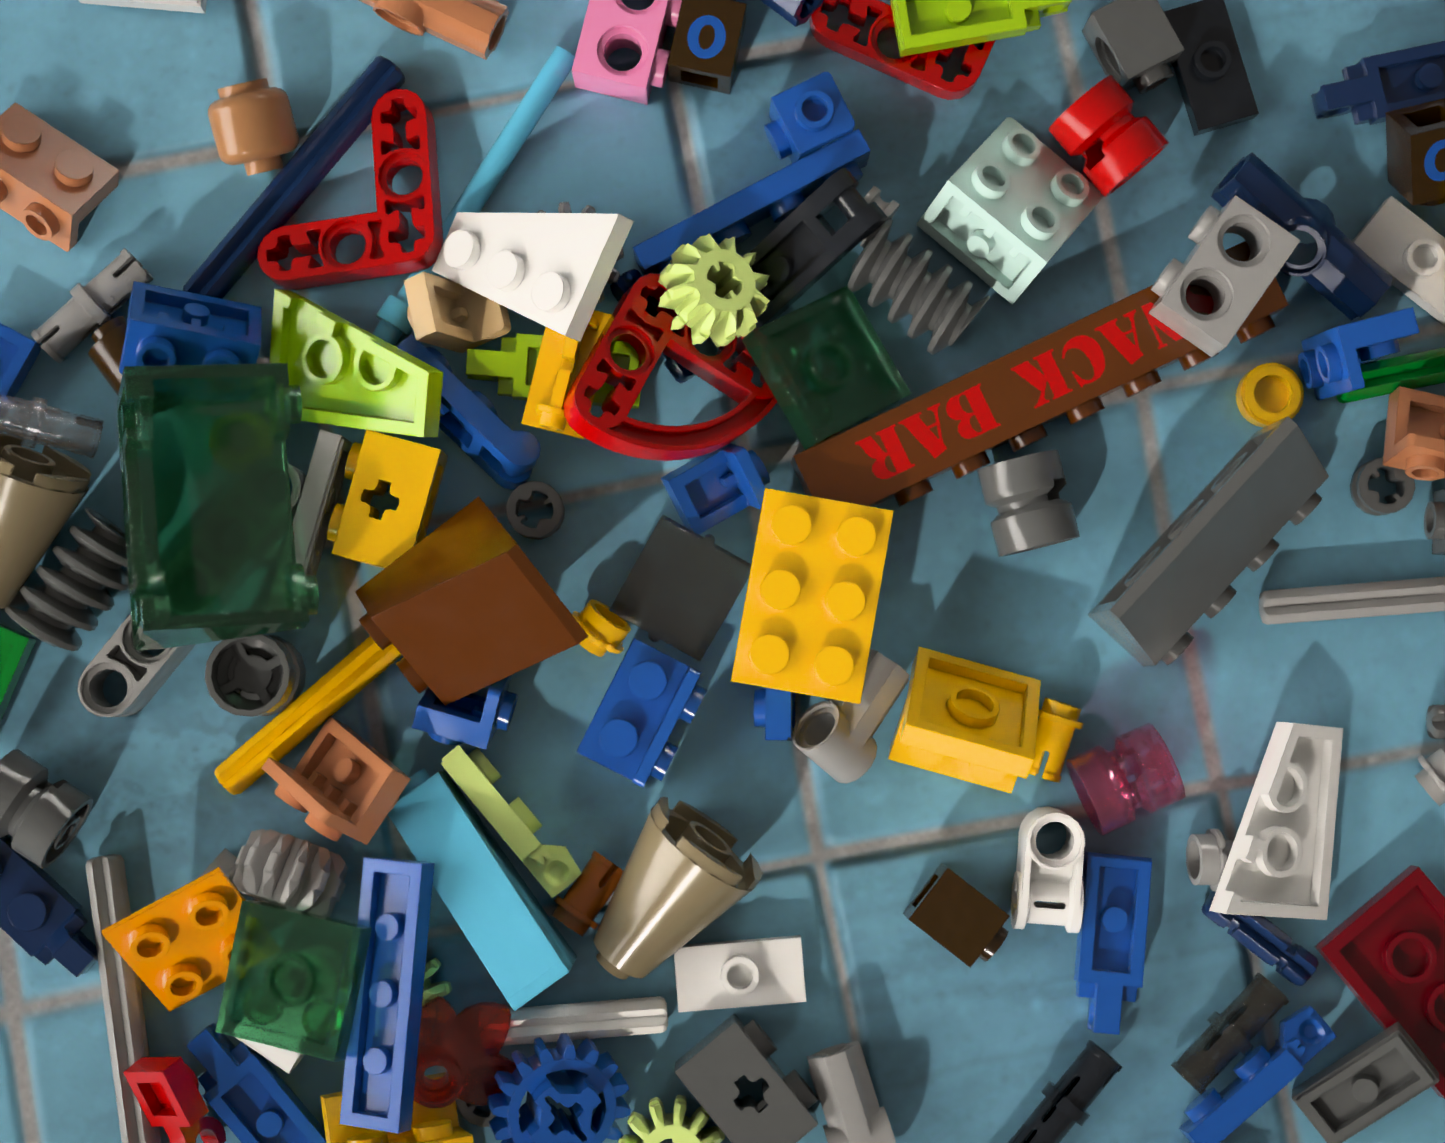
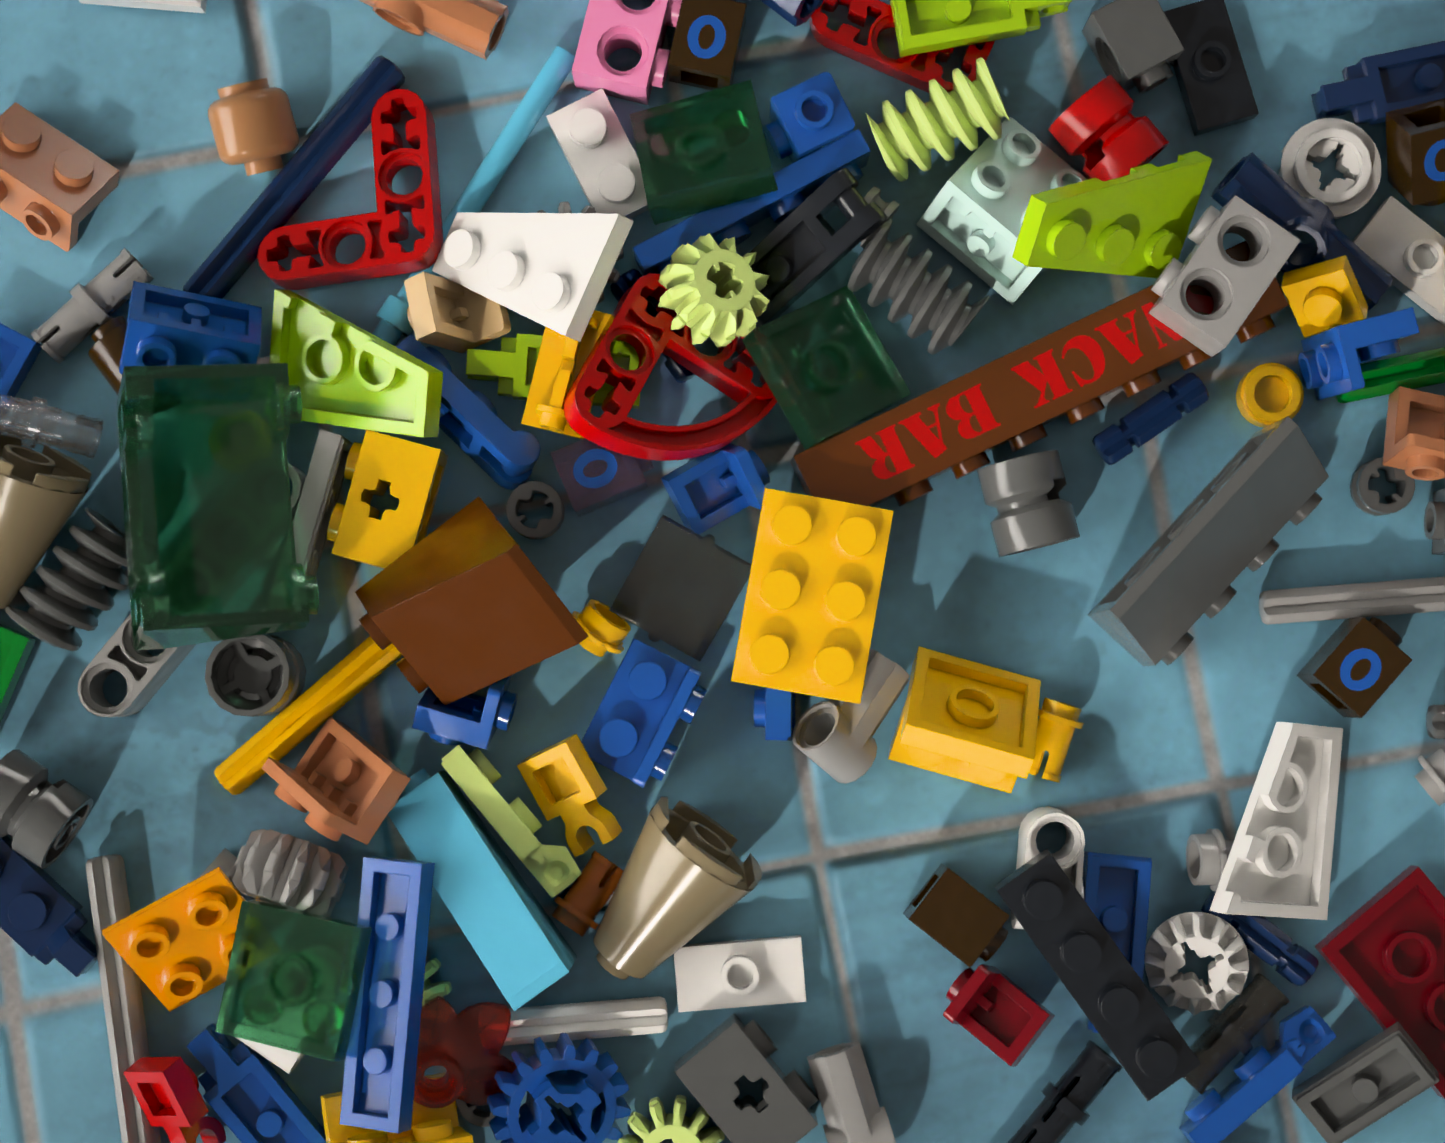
(568, 787): none -> yellow plate
(598, 475): none -> clear purple brick
(600, 155): none -> white plate
(703, 152): none -> clear green plate
(939, 121): none -> yellowish green piece
(996, 1012): none -> dark red bracket
(1097, 974): none -> black plate
(1103, 784): clear pink wheel -> none
(1115, 224): none -> lime wing
(1151, 418): none -> dark blue axle
(1207, 936): none -> white gear
(1324, 295): none -> yellow plate
(1356, 158): none -> white gear
(1356, 665): none -> dark brown brick

